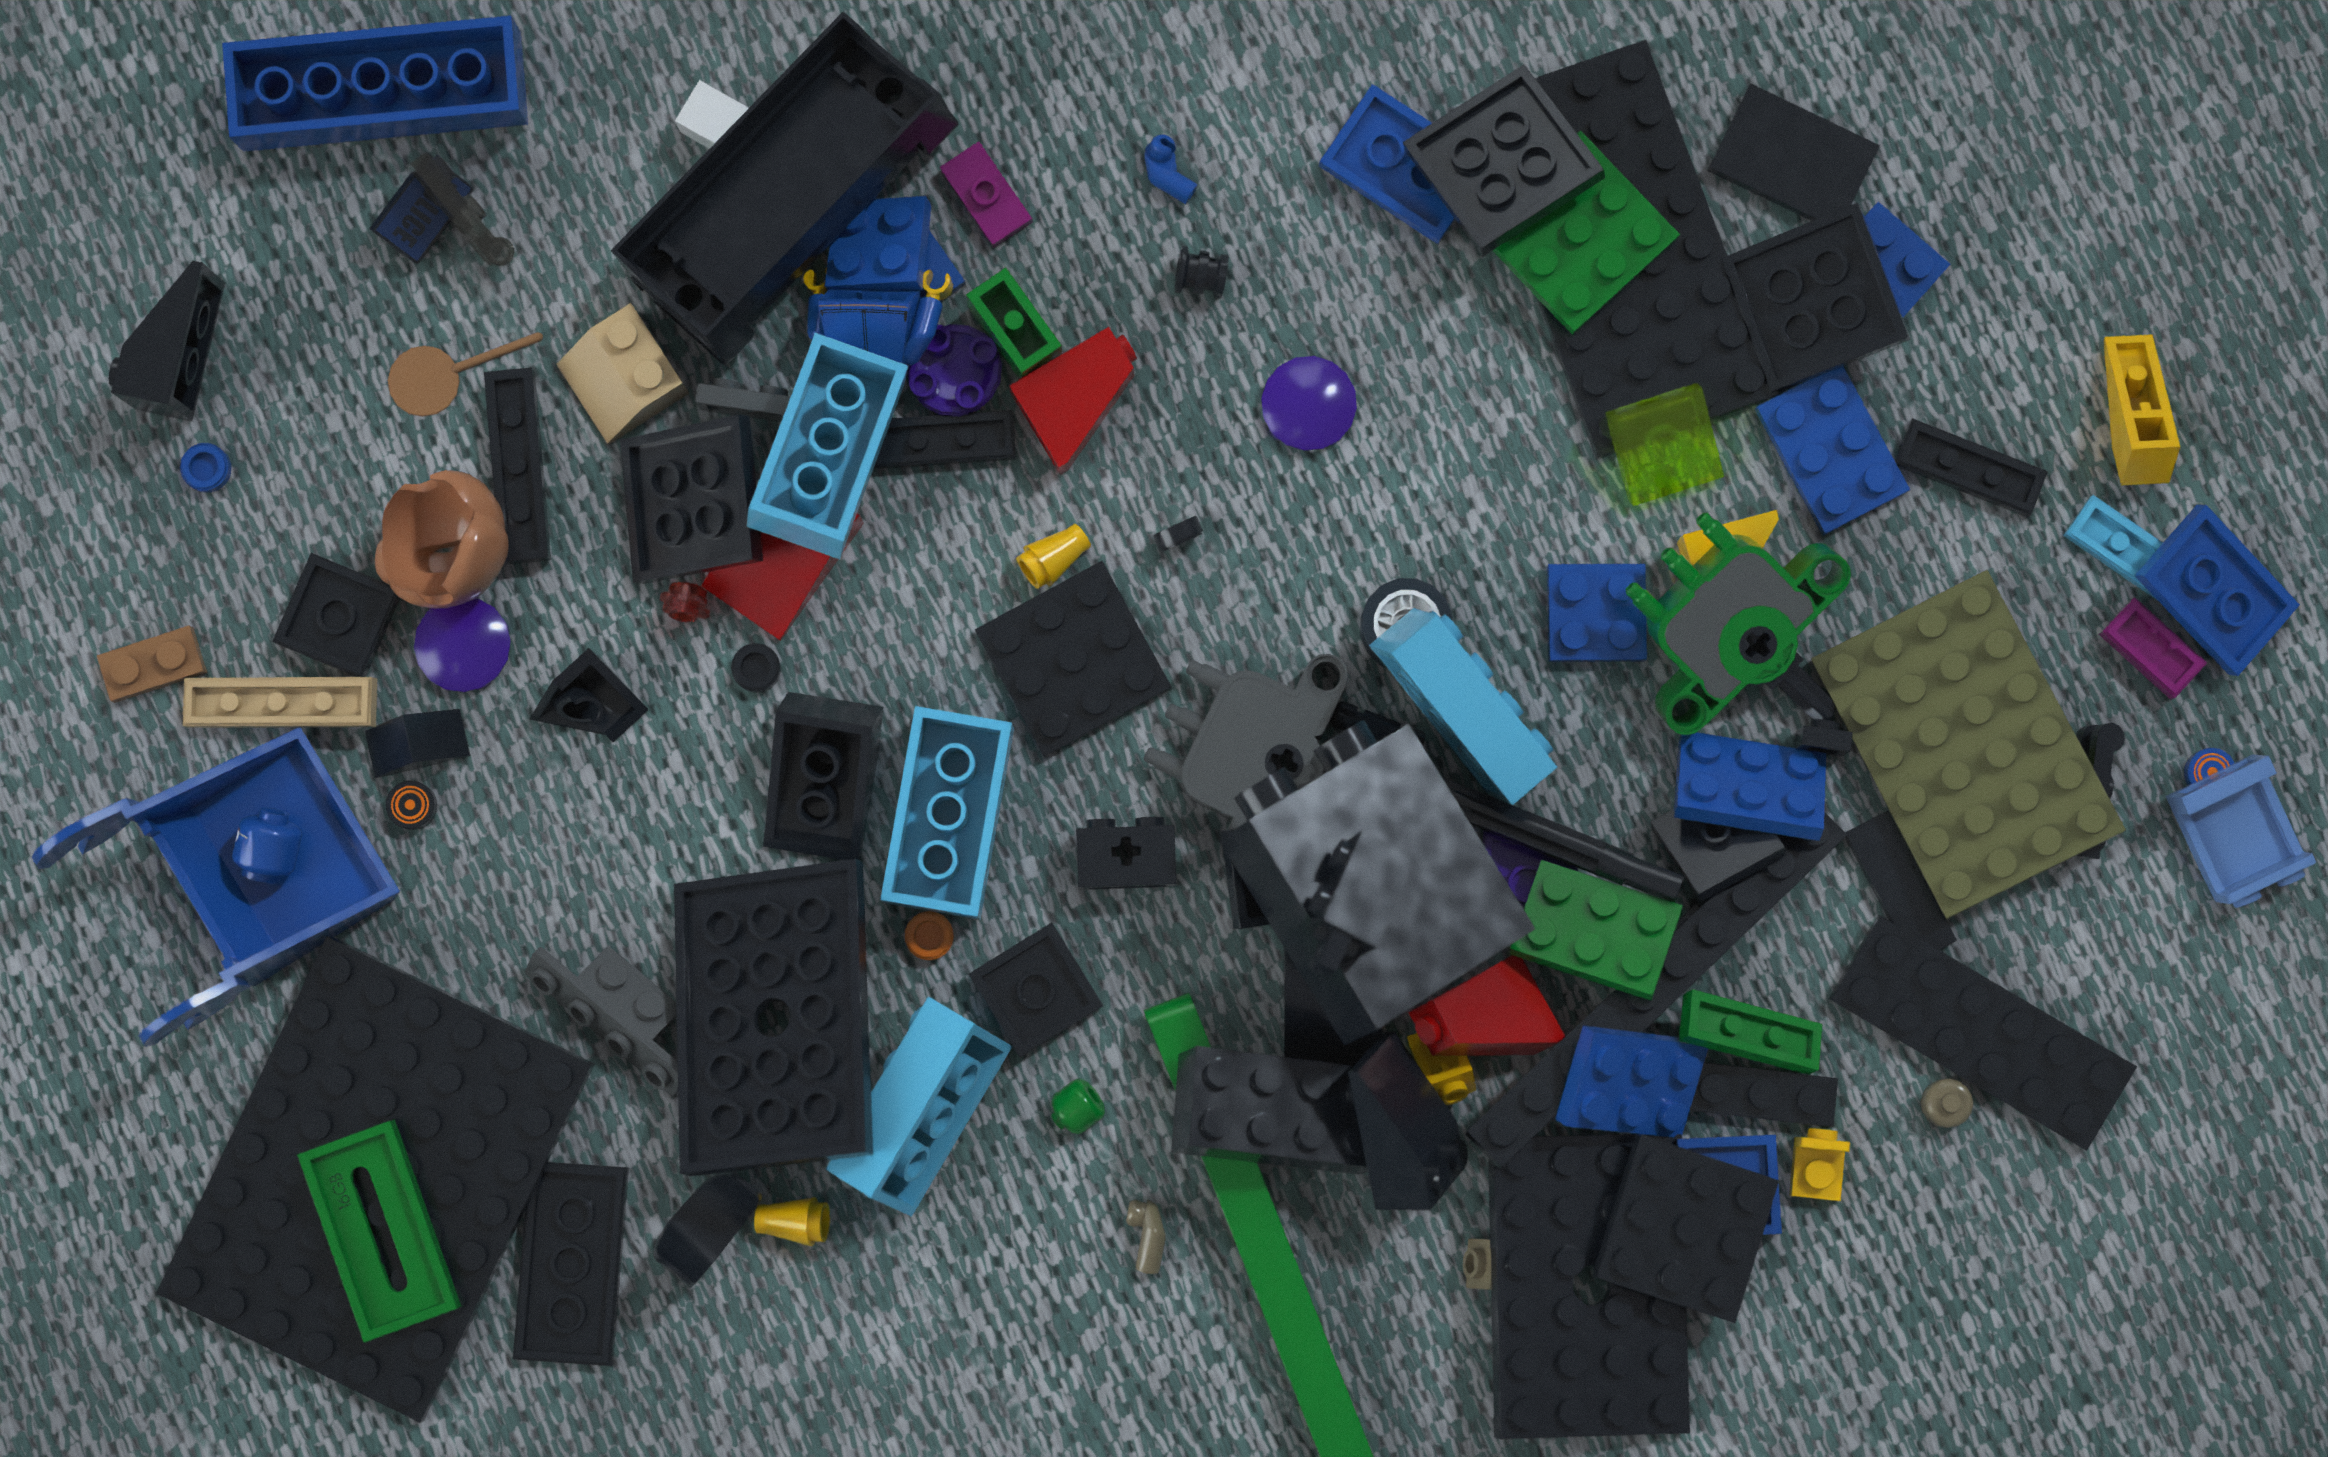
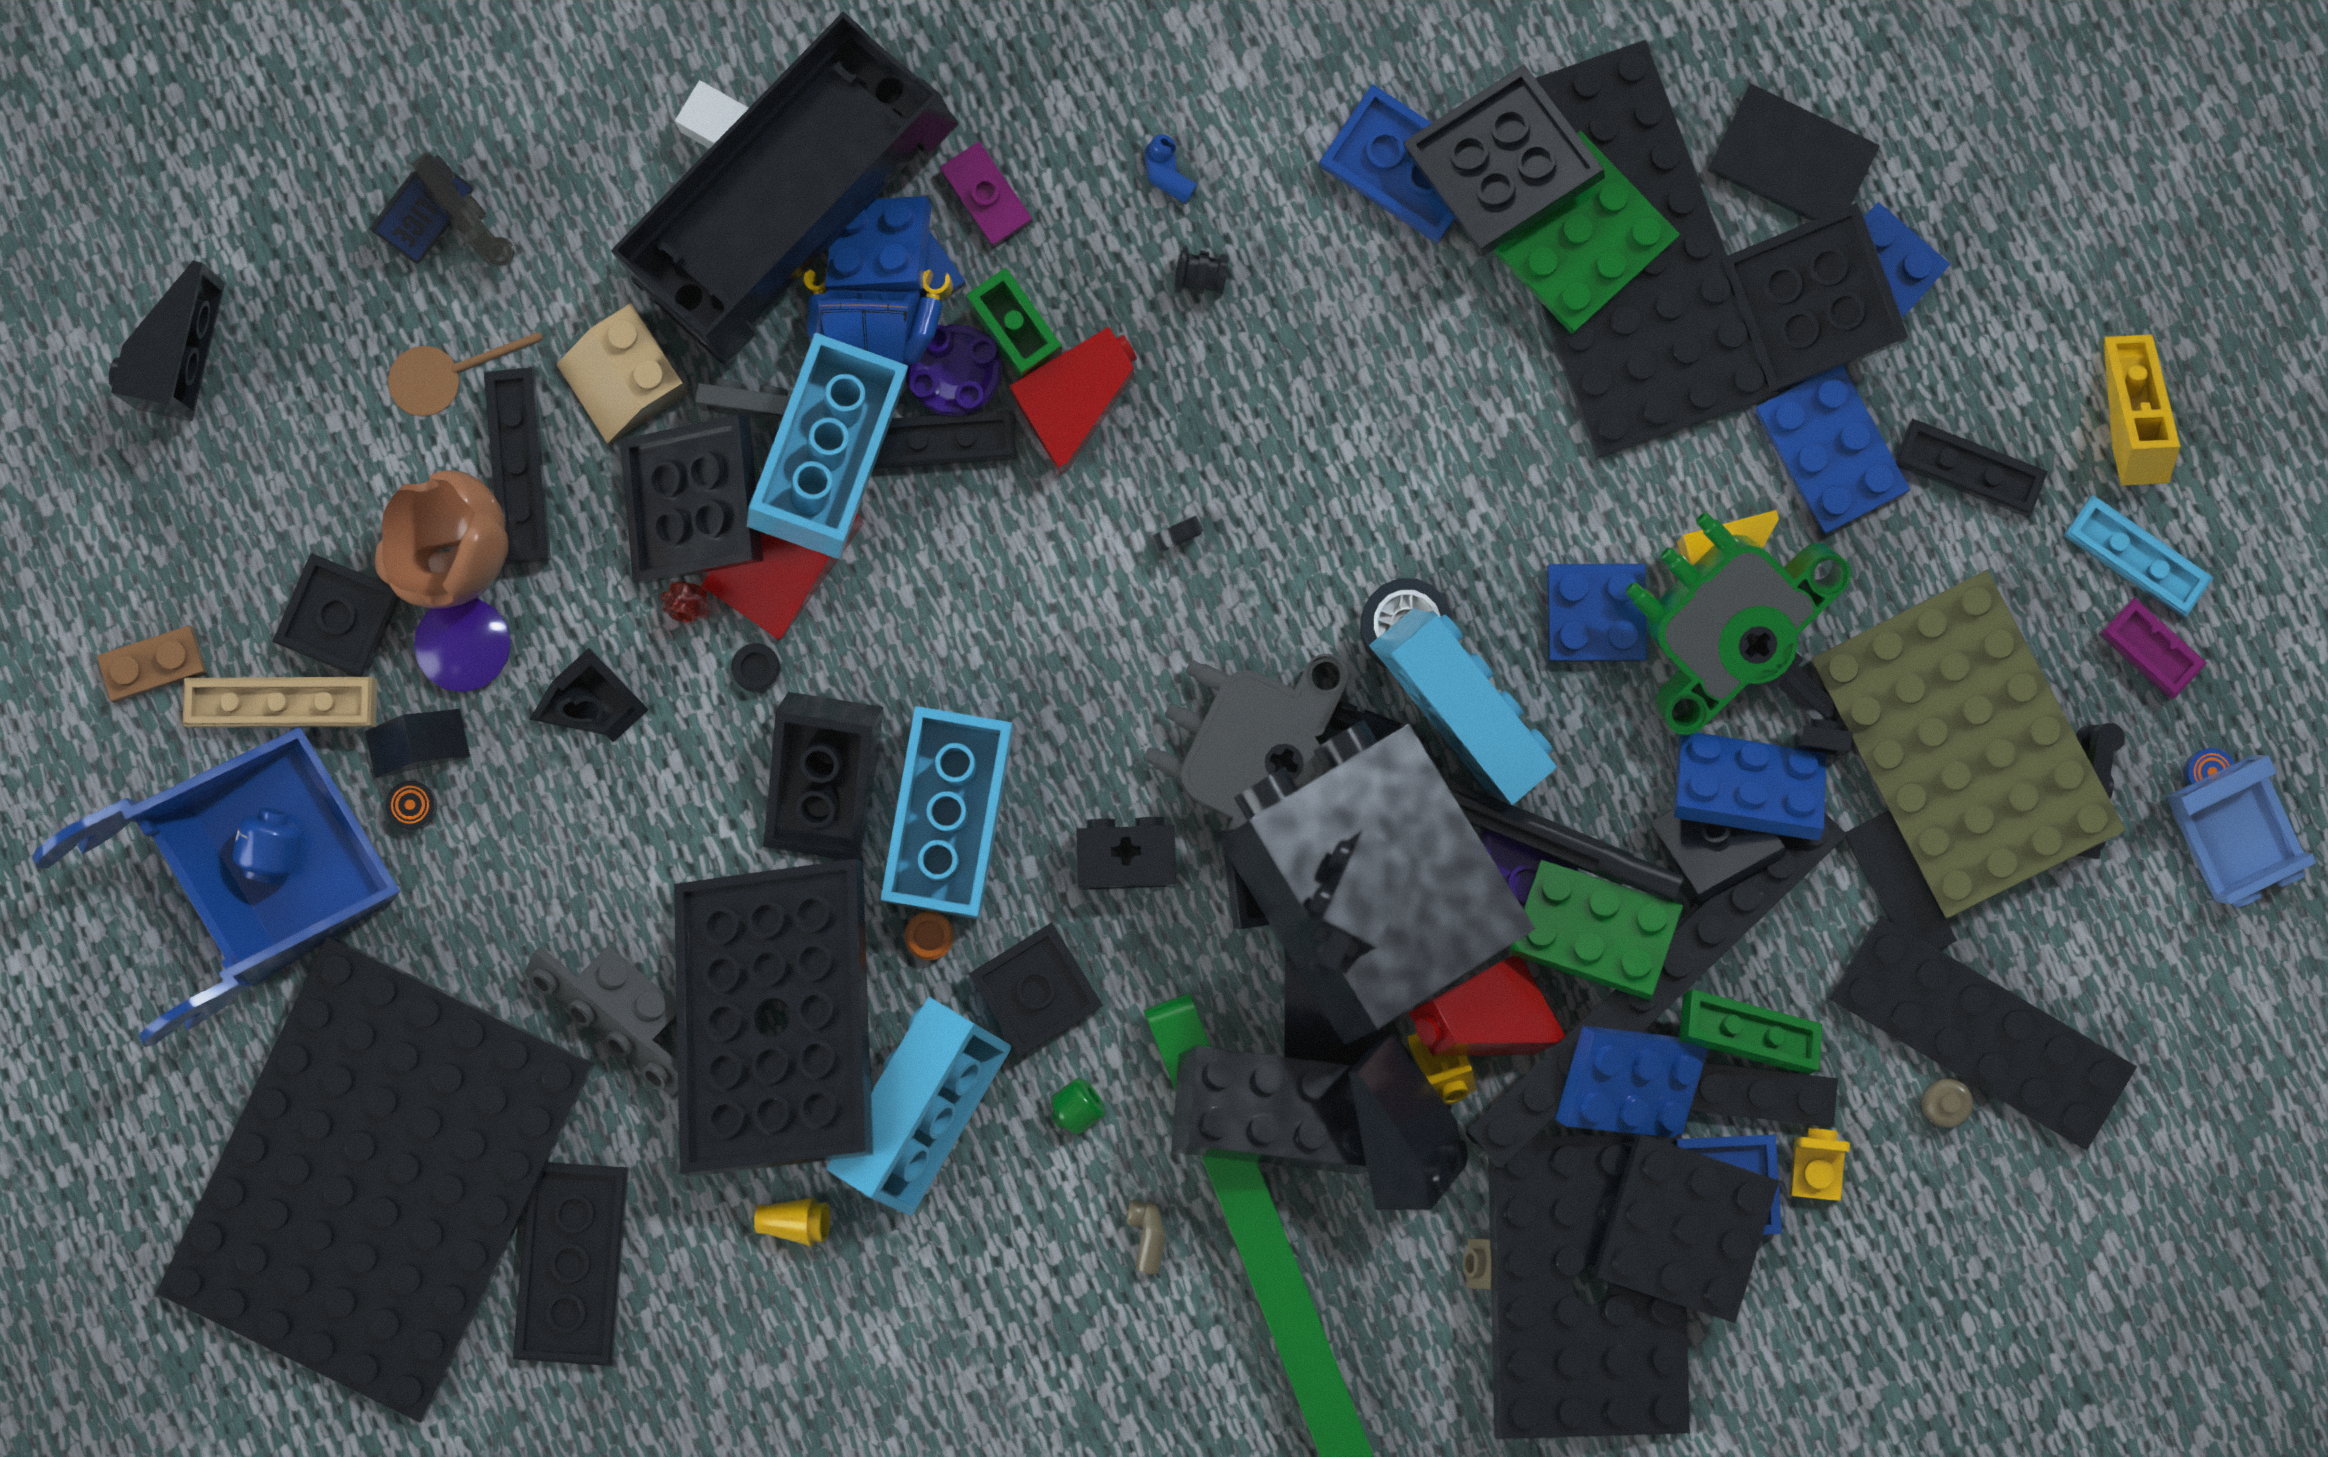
(205, 467): blue tile -> none
(373, 1300): green piece -> none
(375, 83): blue brick -> none
(705, 1226): black piece -> none
(1050, 557): yellow cone -> none
(1073, 659): black plate -> none
(1309, 403): dark purple dish -> none
(1664, 444): clear neon green plate -> none
(2217, 590): blue plate -> none

